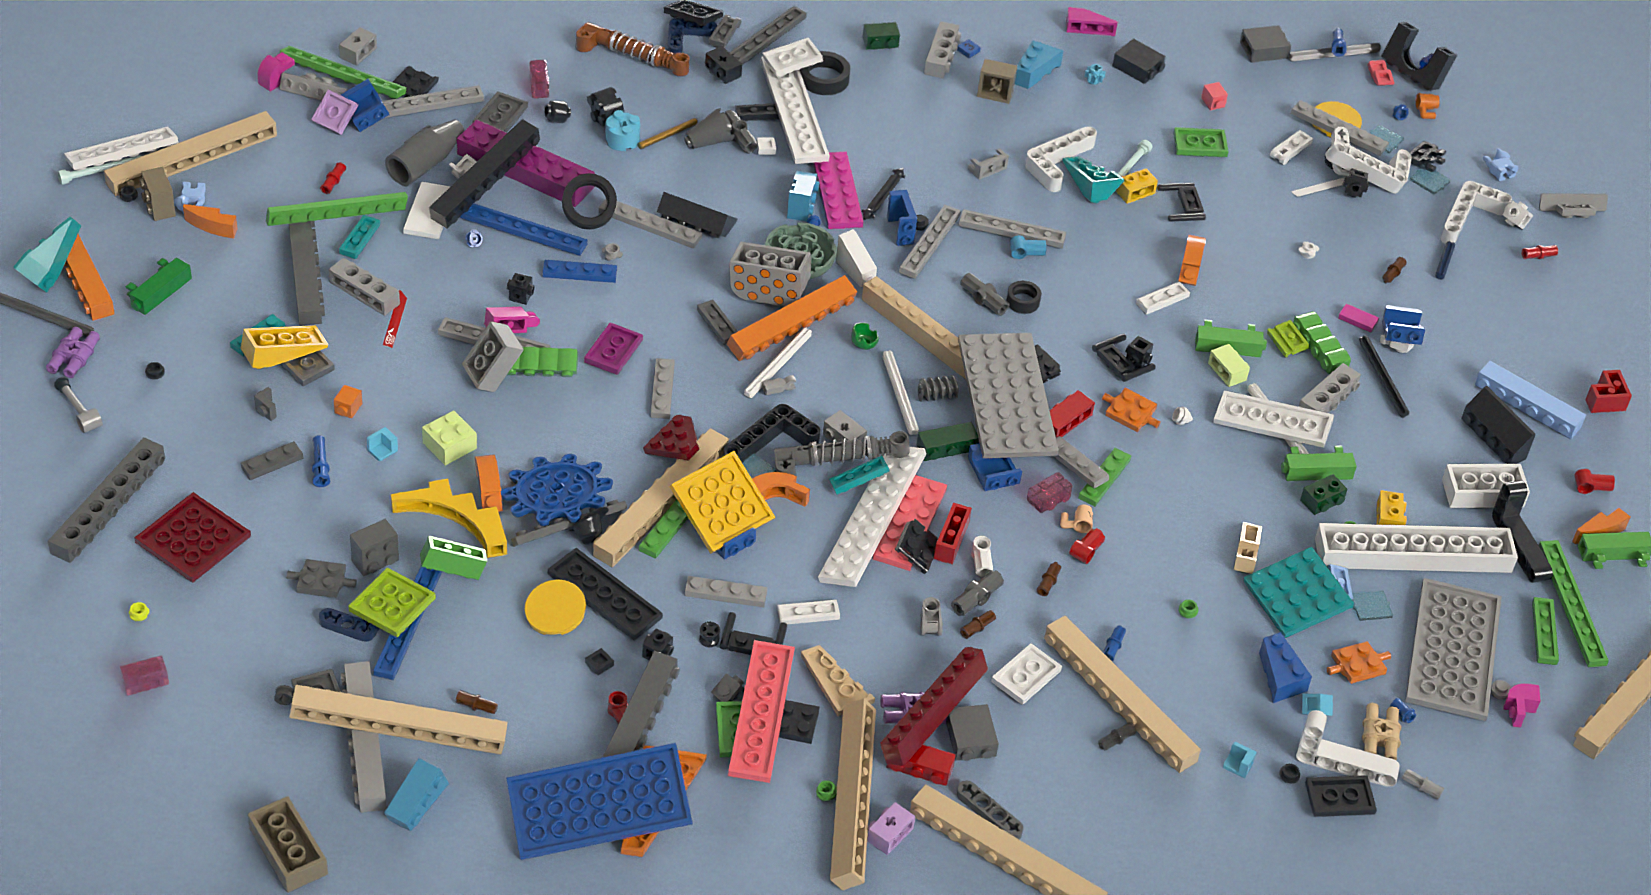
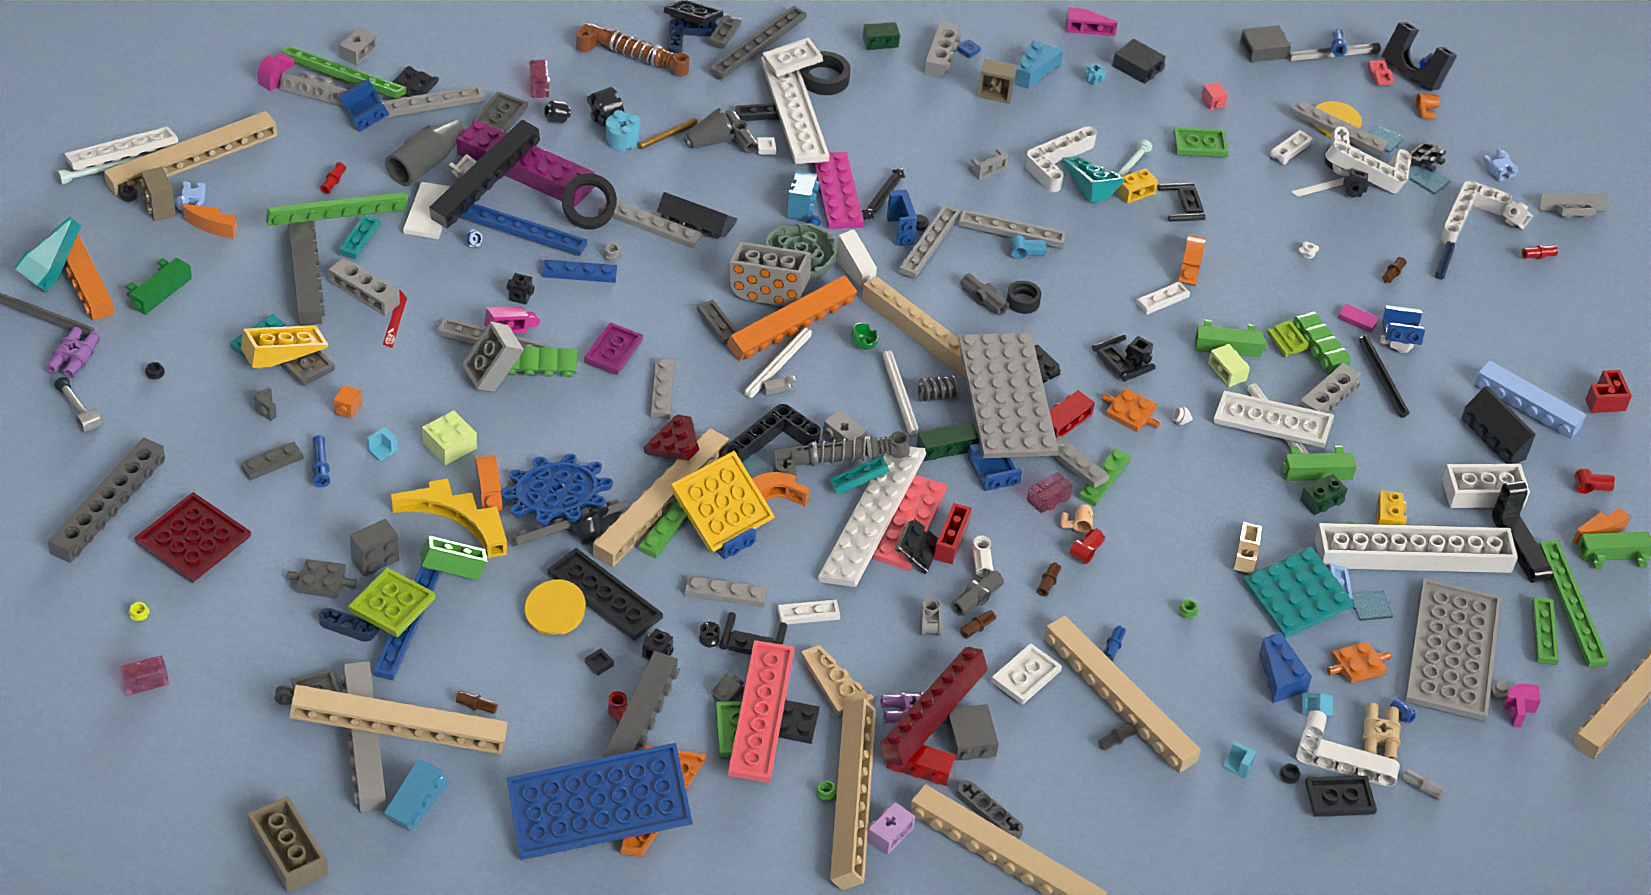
(334, 112): lavender plate -> none
(723, 65): black brick -> none
(1403, 114): blue plate -> none

